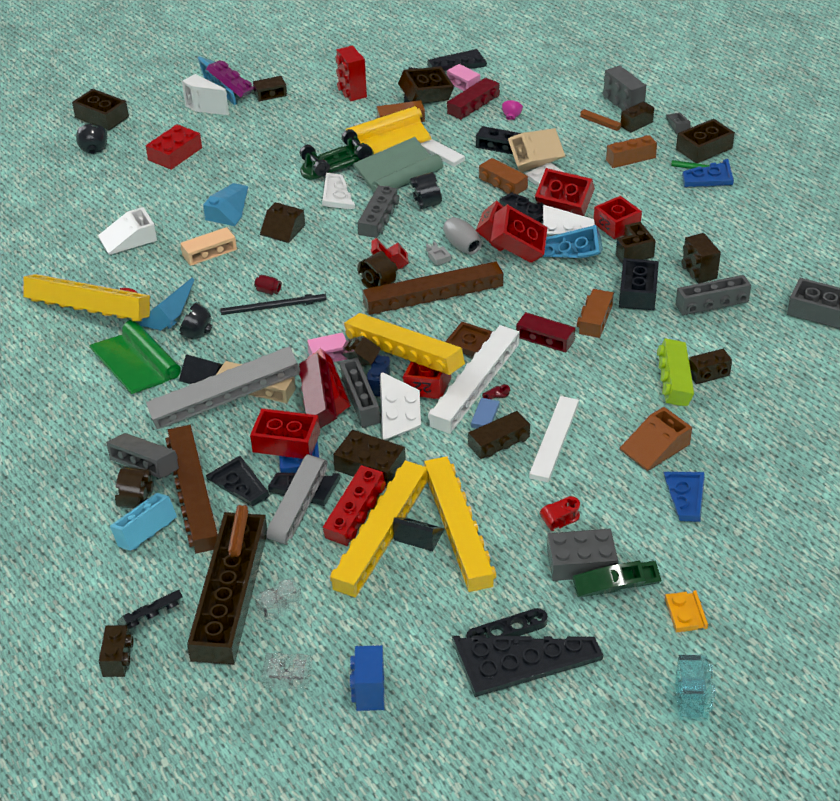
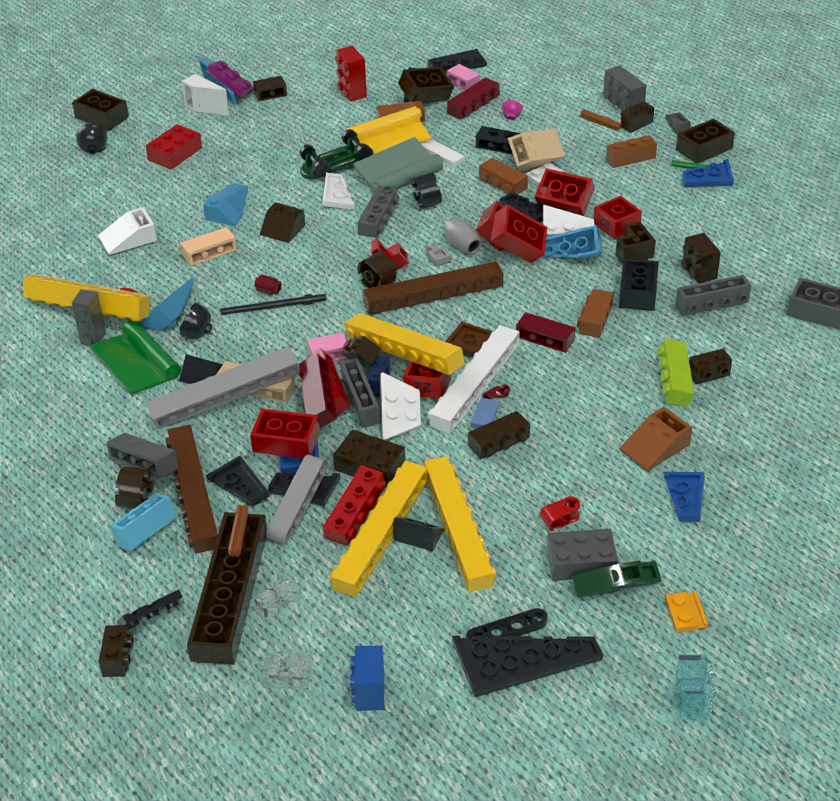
(88, 317): none -> dark grey brick
(554, 439): white tile -> none

